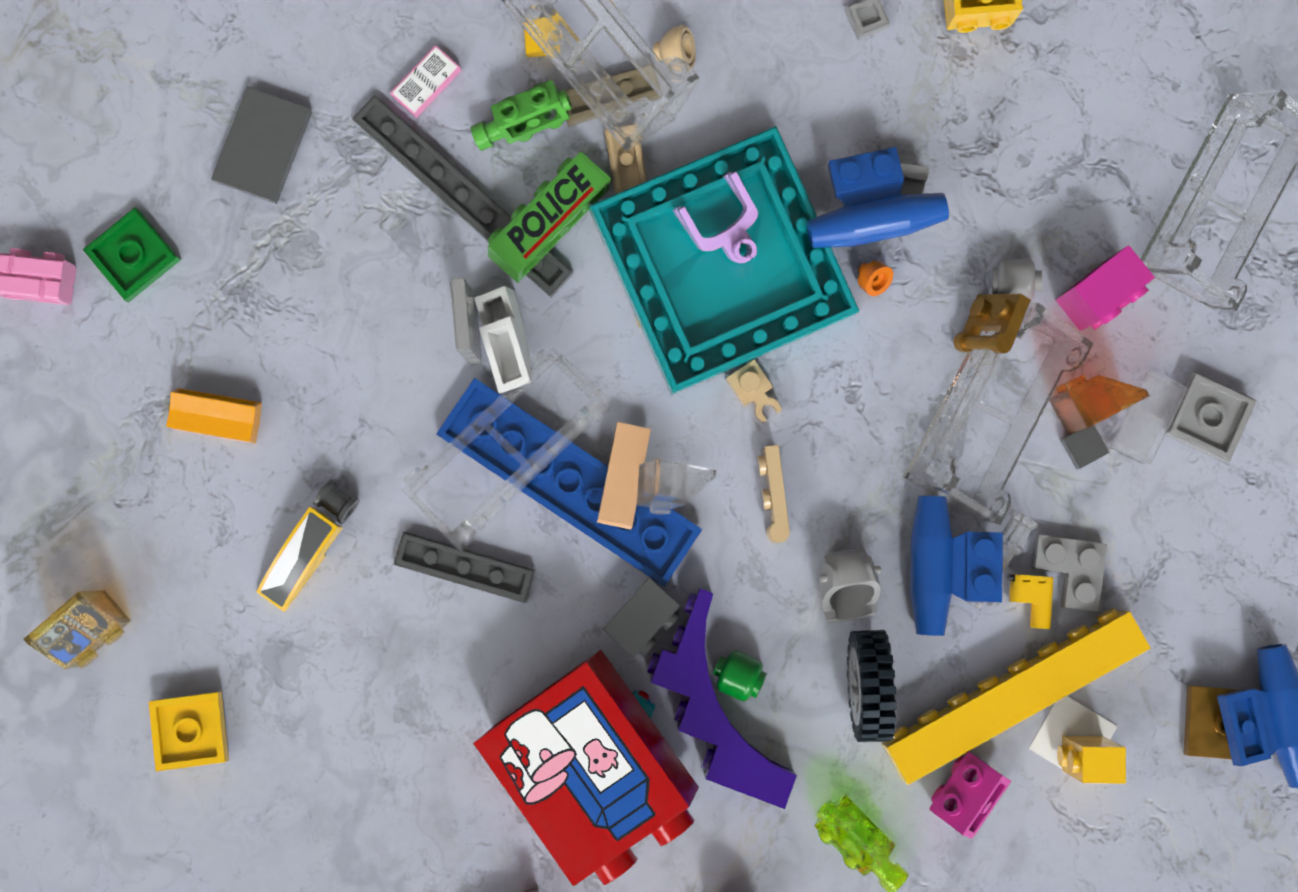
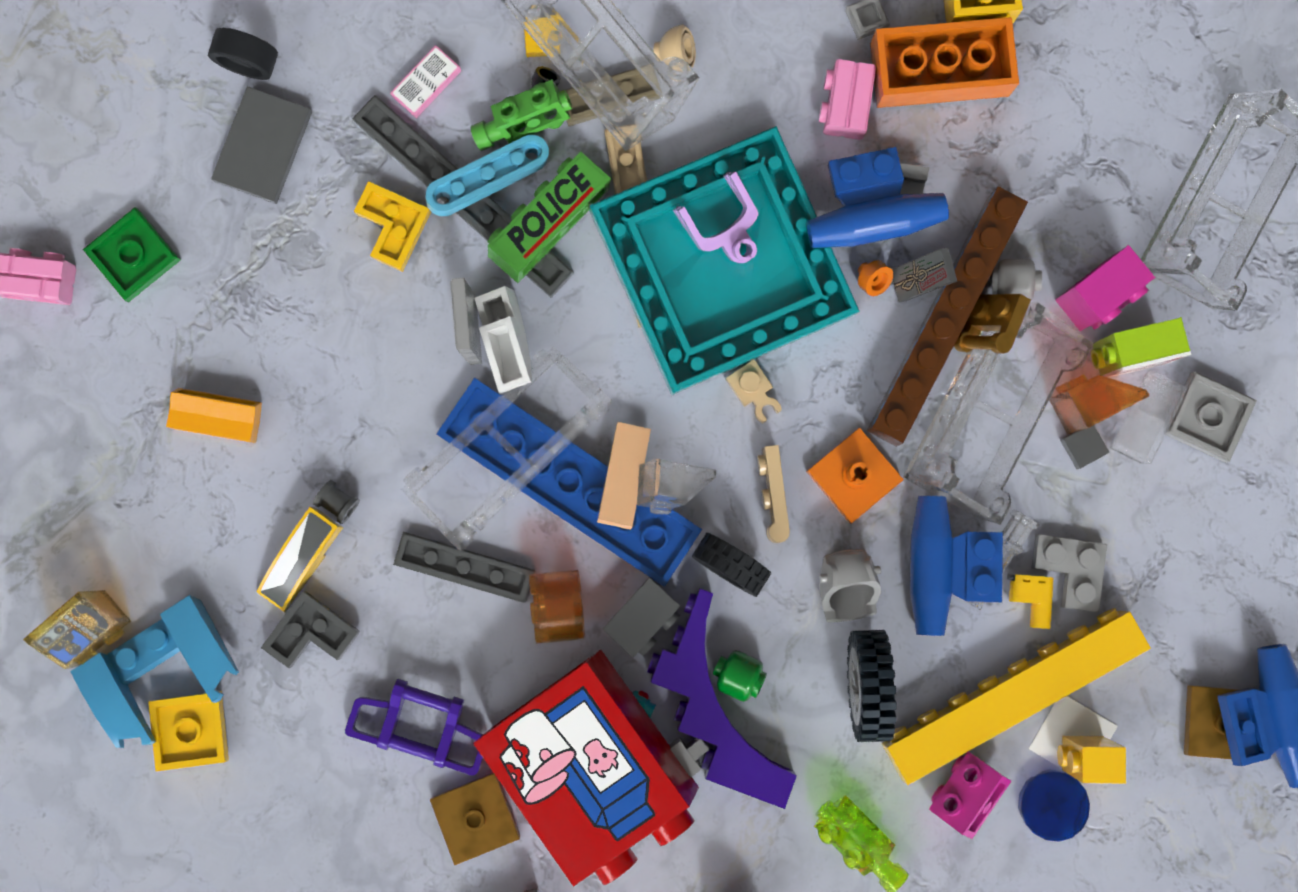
(106, 677): none -> dark azure wedge
(242, 53): none -> black tyre
(306, 623): none -> dark grey plate
(389, 740): none -> dark purple bar
(401, 223): none -> yellow plate
(475, 818): none -> pearl gold plate
(487, 175): none -> medium azure plate
(544, 74): none -> black hinge
(557, 606): none -> clear orange brick
(689, 753): none -> light grey tile
(731, 564): none -> black tyre
(848, 100): none -> bright pink brick
(854, 475): none -> orange tile
(924, 275): none -> dark grey tile
(944, 62): none -> orange brick
(947, 317): none -> reddish brown brick
(1054, 805): none -> clear blue tile
(1140, 348): none -> lime piece

